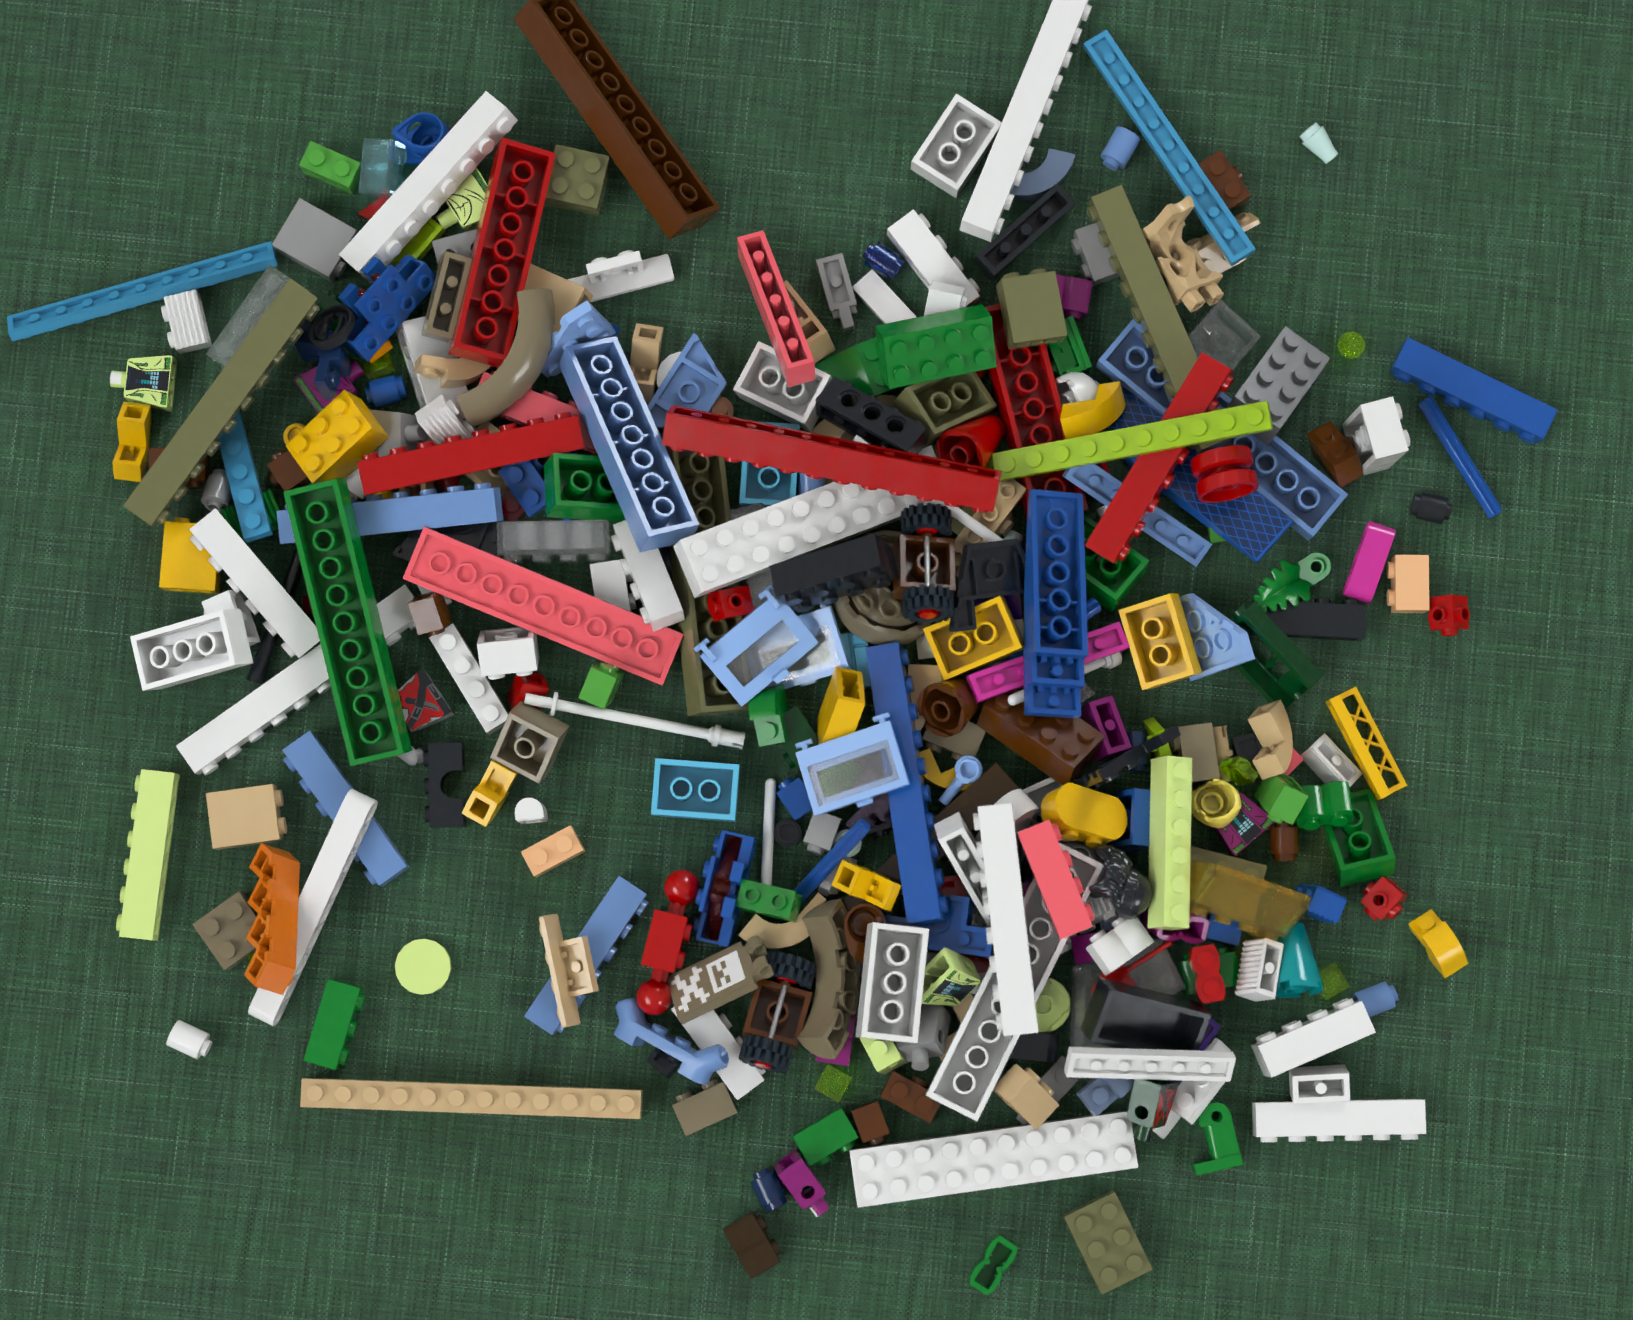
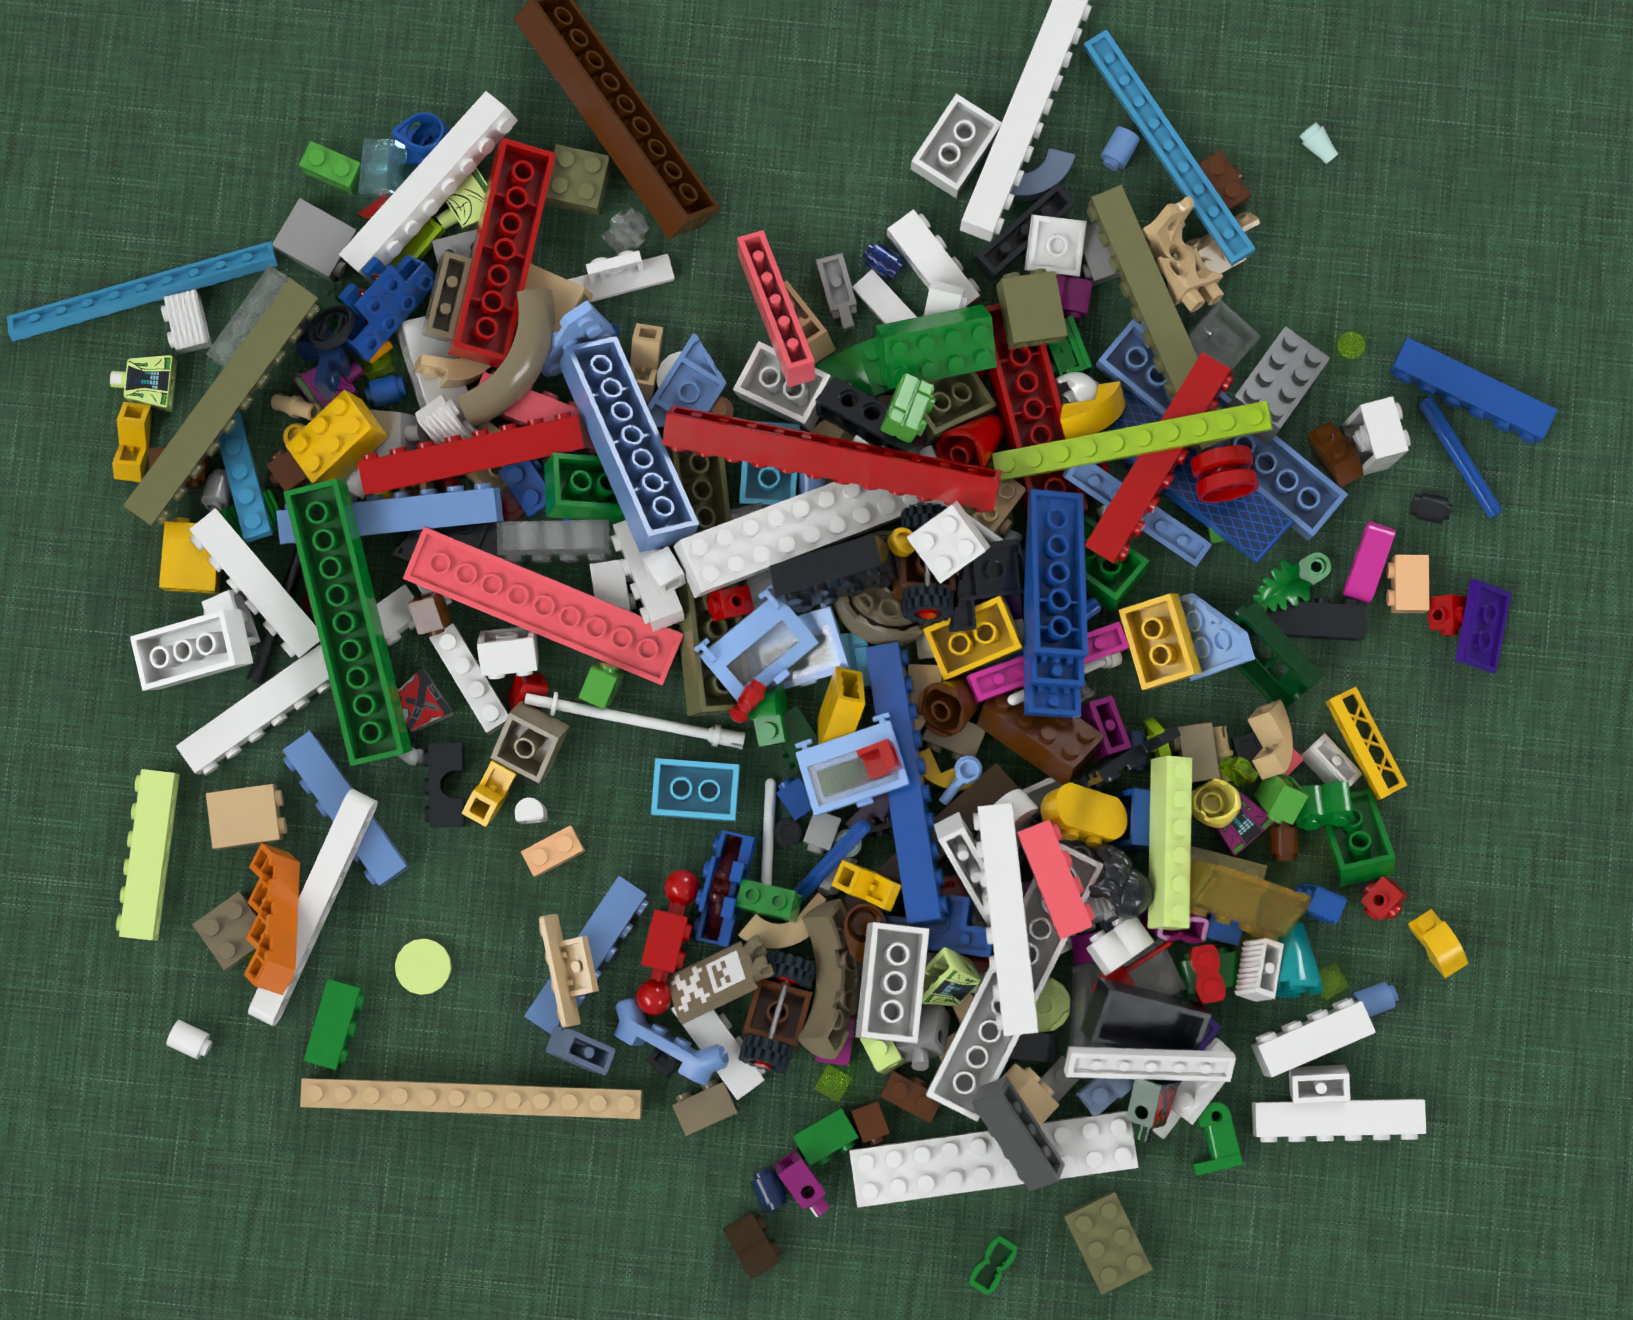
(295, 406): none -> tan pin
(580, 1050): none -> sand blue brick
(626, 231): none -> clear brick
(664, 570): none -> white brick
(748, 700): none -> red arm
(880, 759): none -> red panel
(899, 543): none -> yellow tile
(908, 408): none -> bright green brick
(948, 542): none -> white brick
(1018, 1134): none -> dark grey brick
(1055, 245): none -> white tile
(1483, 626): none -> dark purple tile

